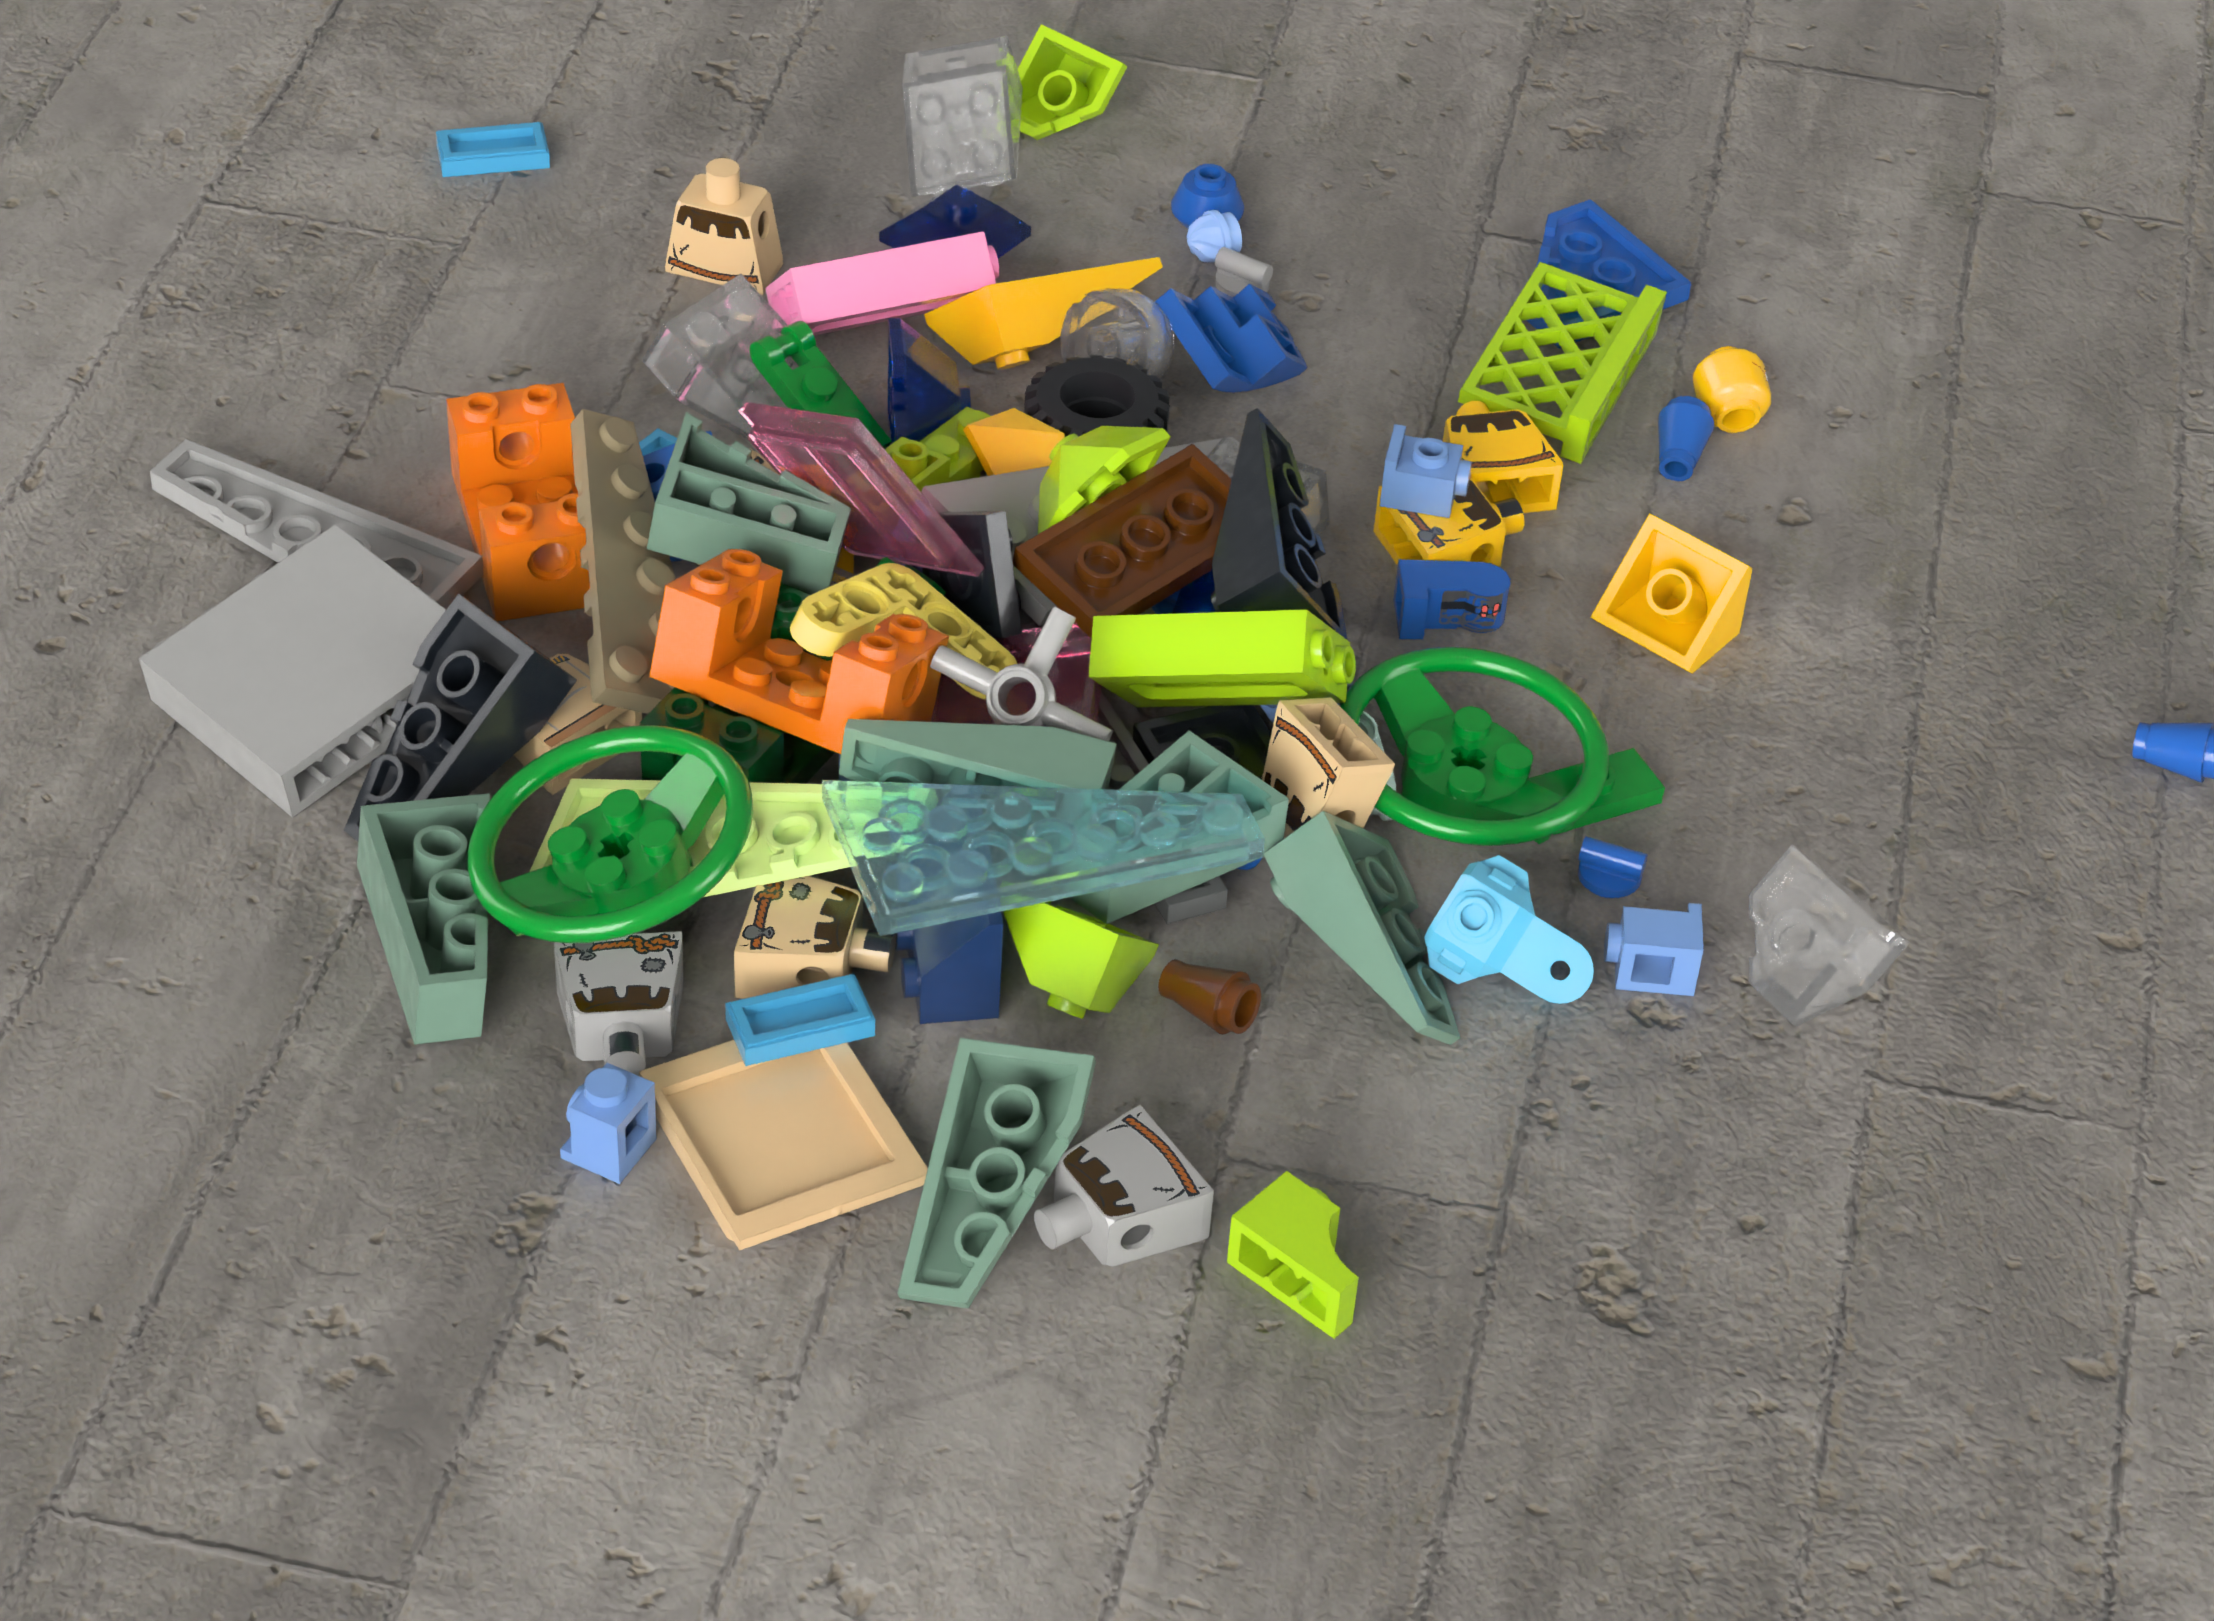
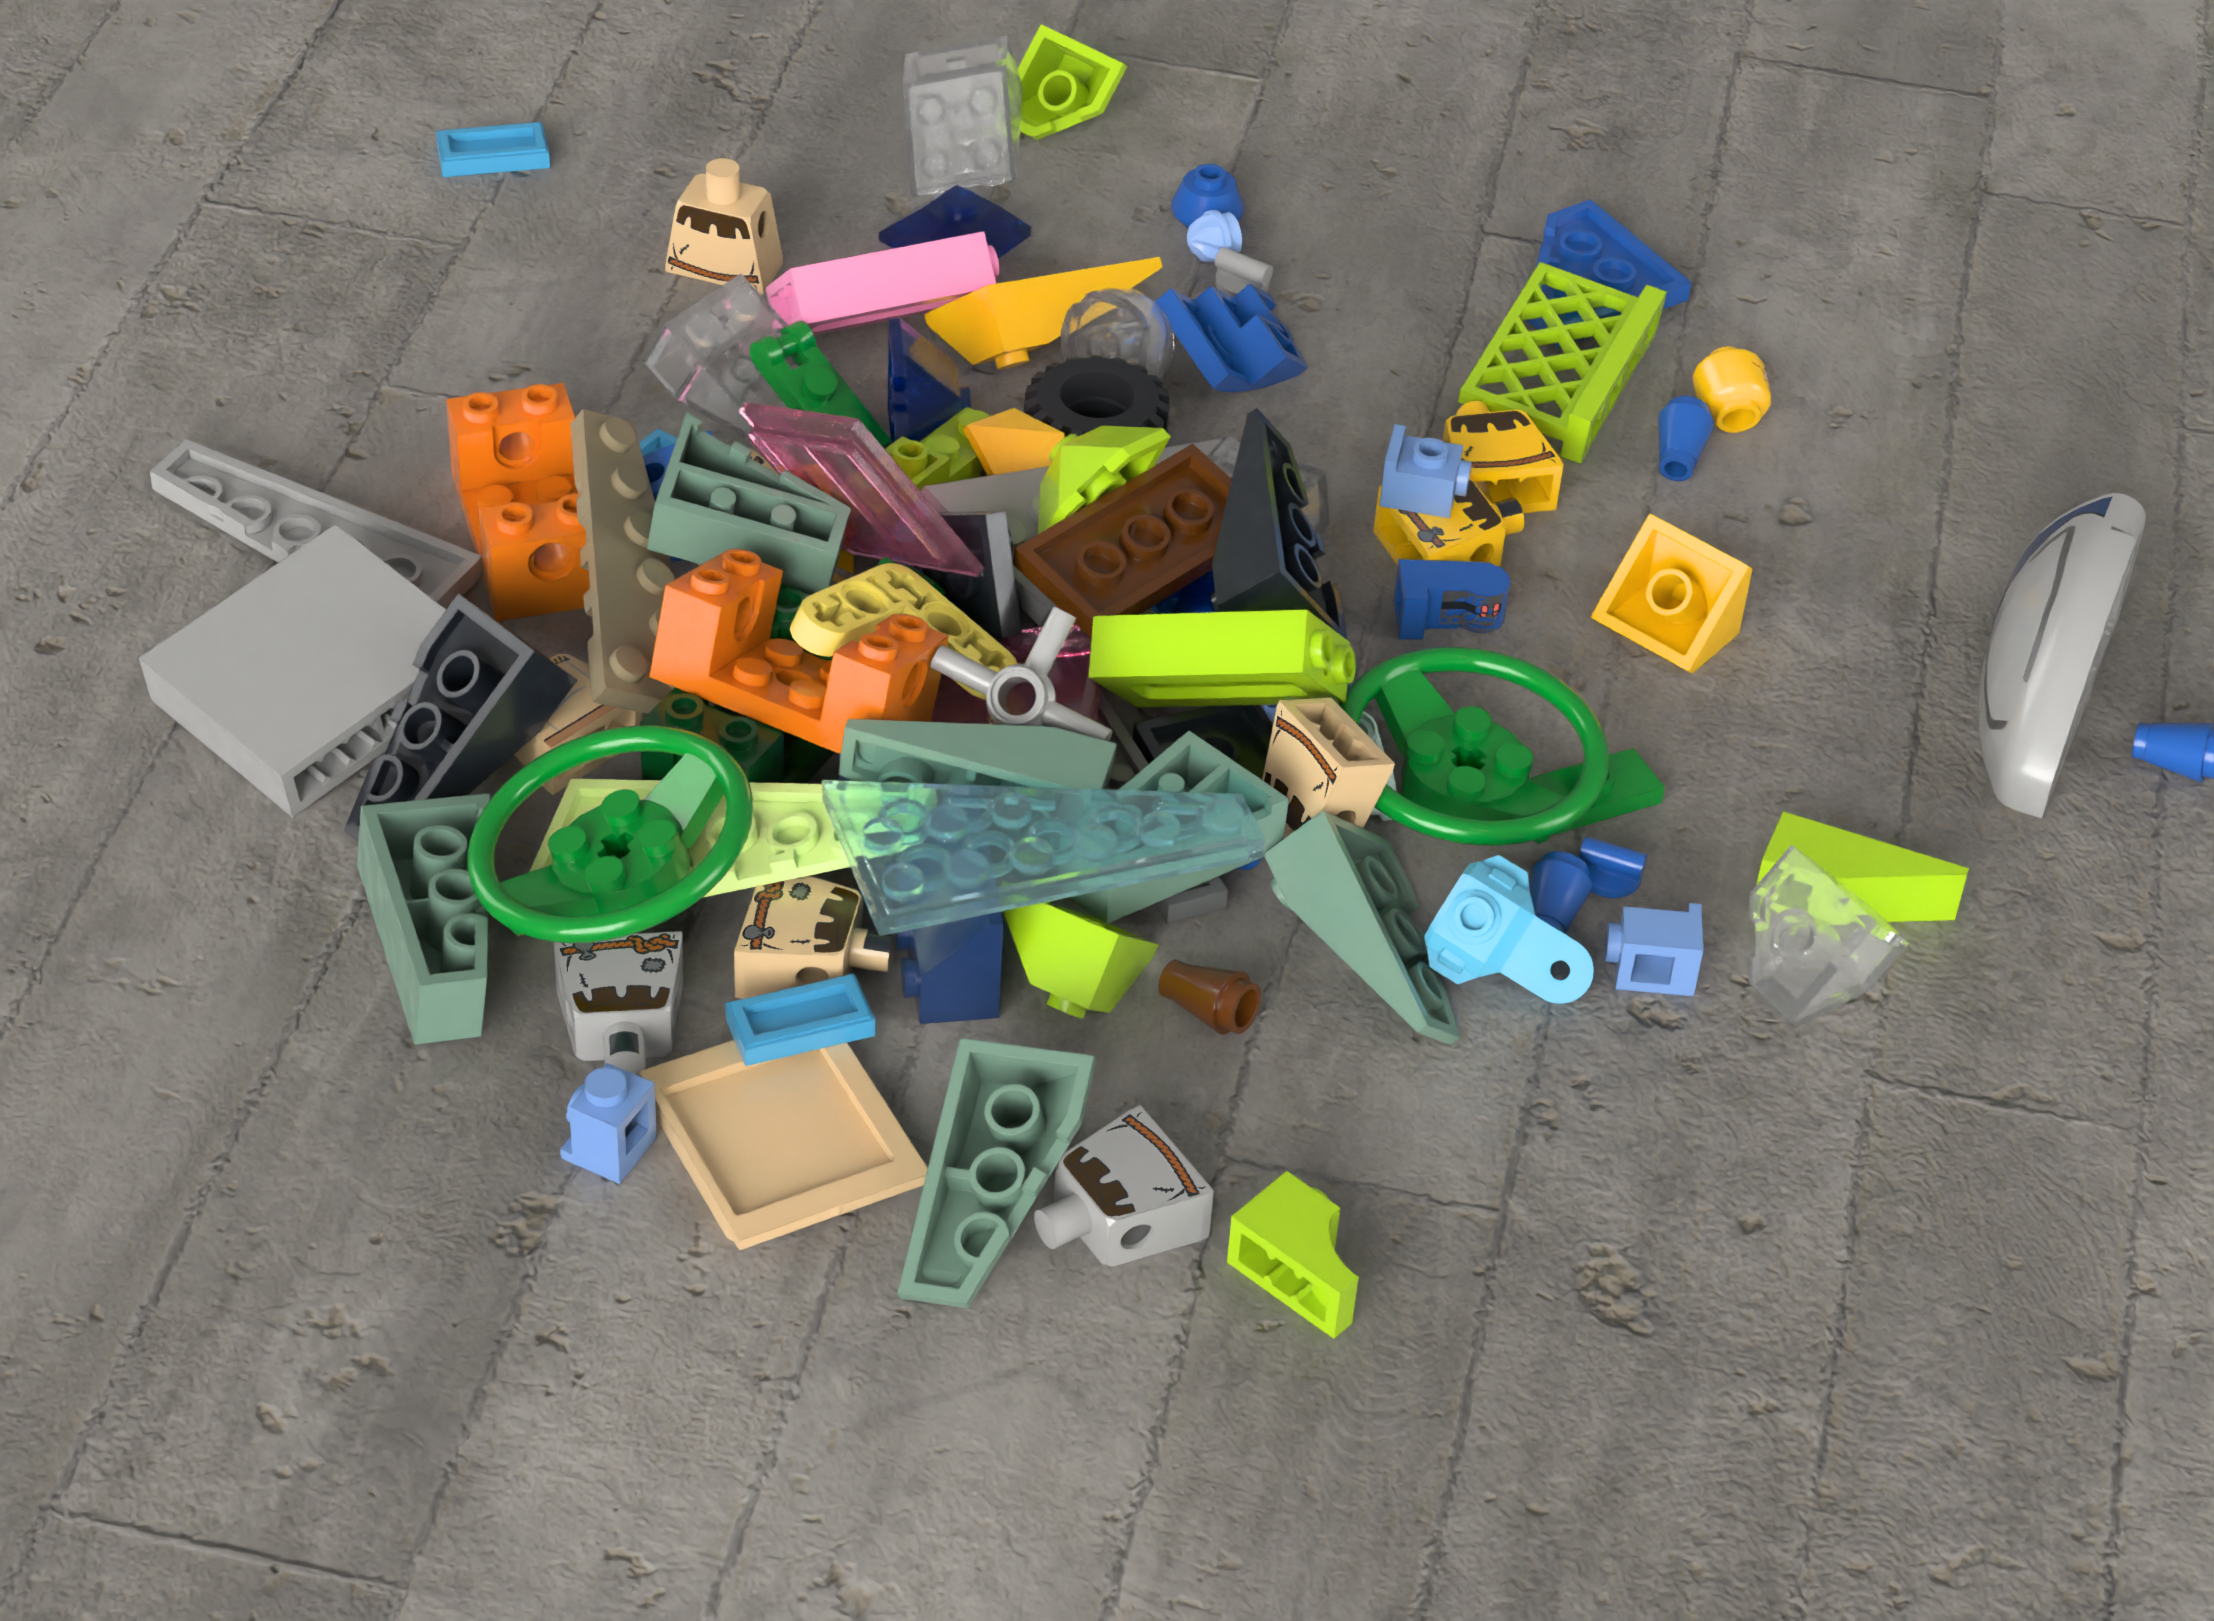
(1559, 888): none -> blue cone
(1887, 877): none -> lime slope
(2052, 643): none -> light grey panel

